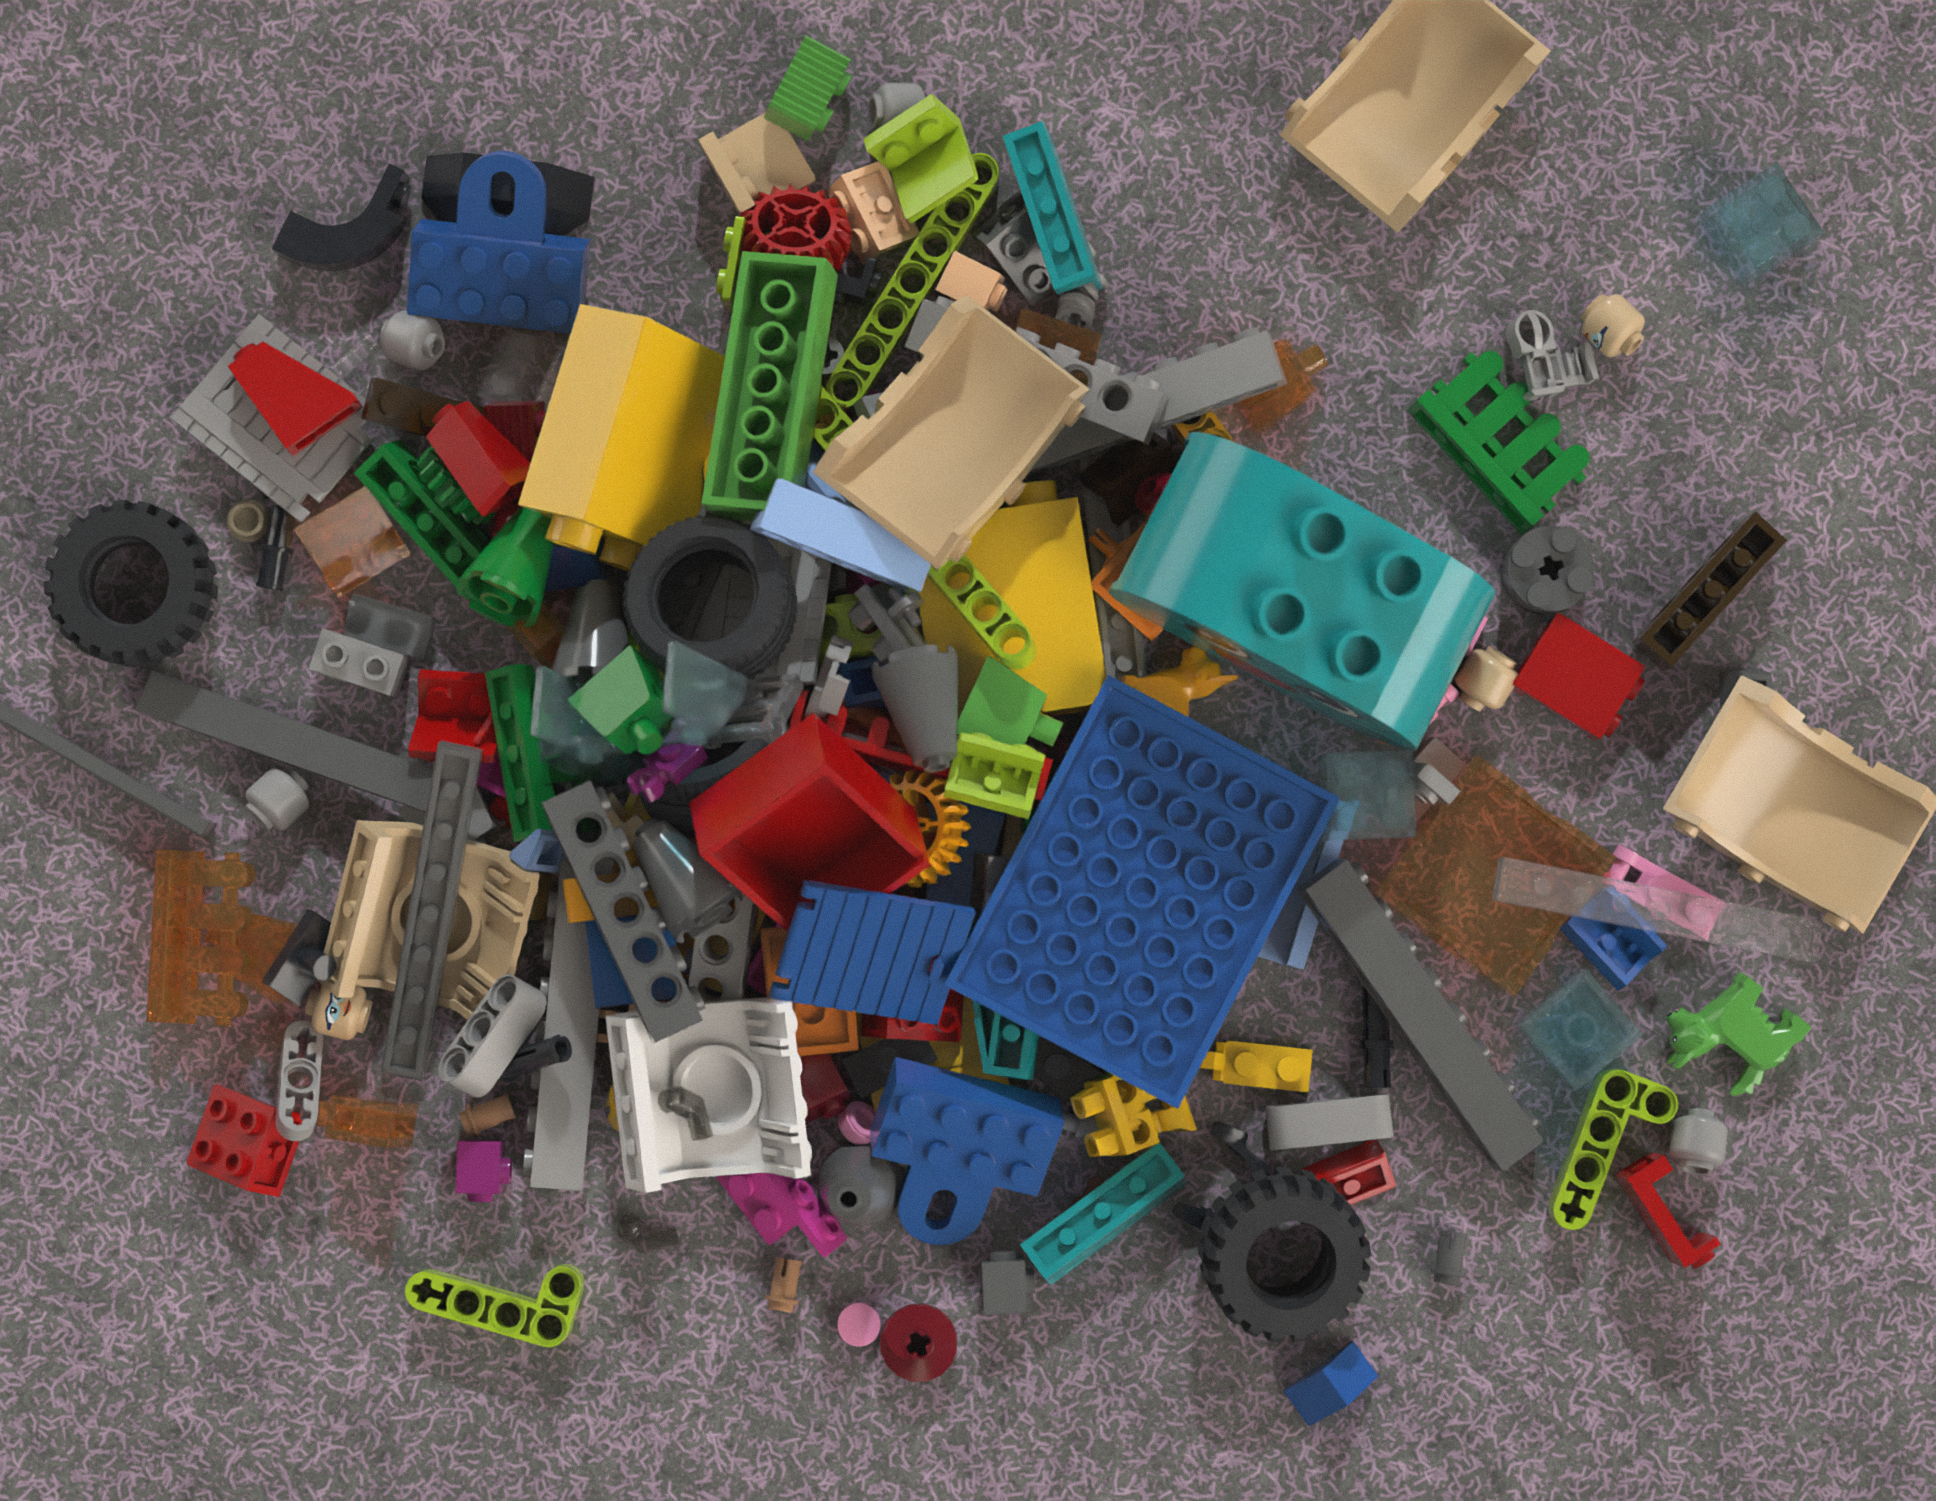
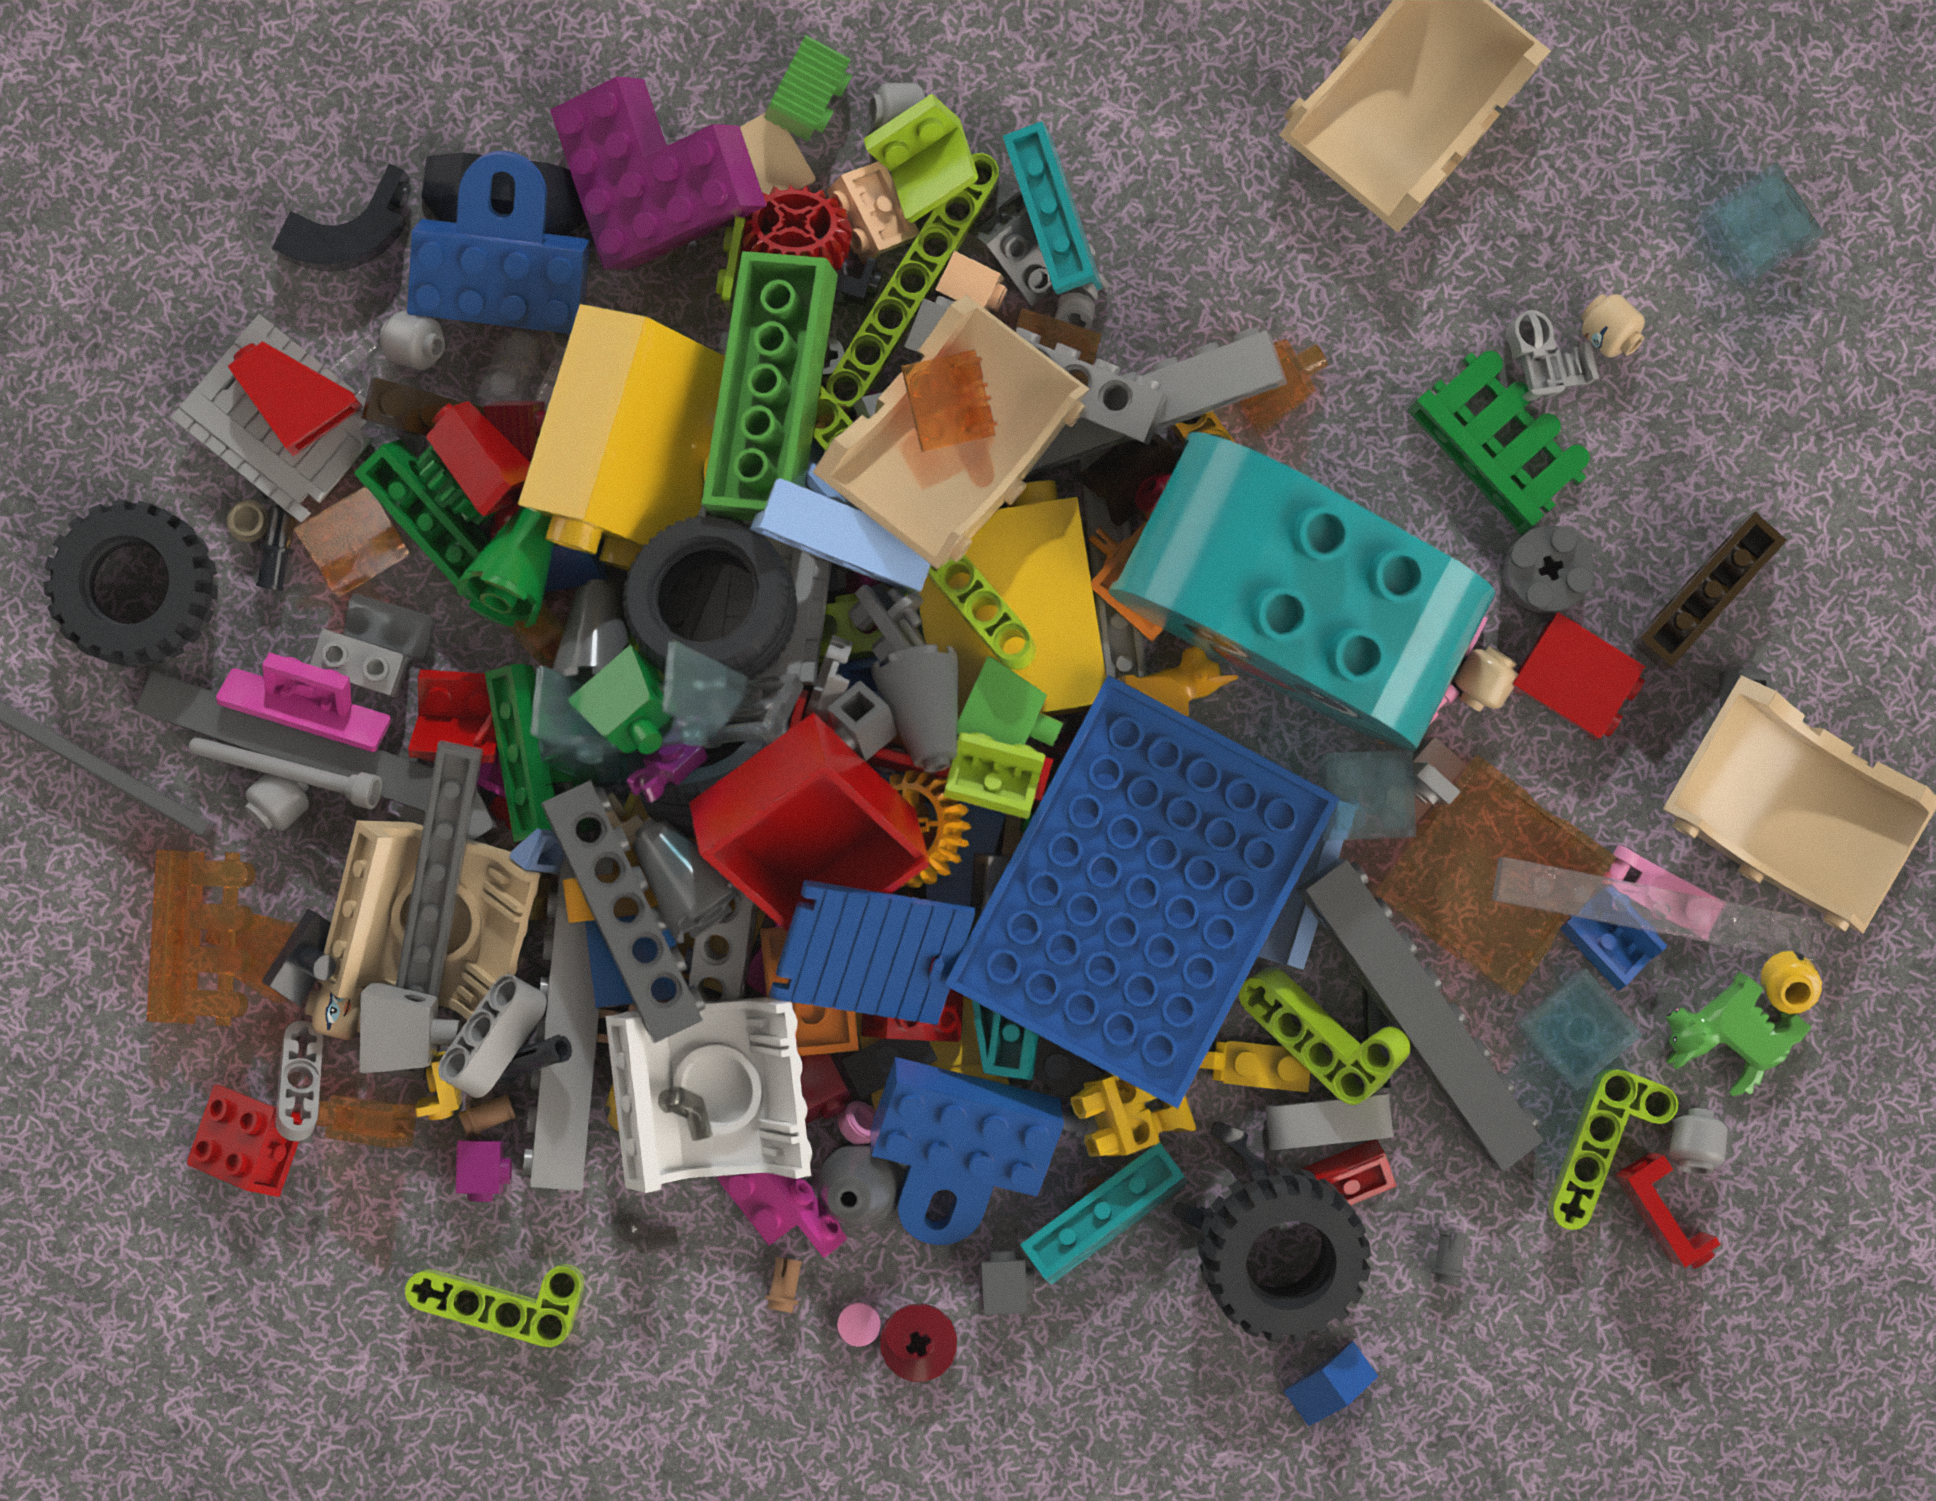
(305, 700): none -> dark pink bracket
(362, 789): none -> light grey piece
(400, 1029): none -> light grey torso
(448, 1097): none -> yellow bracket
(637, 188): none -> magenta brick
(862, 720): none -> dark grey brick
(949, 400): none -> clear orange hinge
(1320, 1028): none -> lime beam
(1791, 982): none -> yellow head

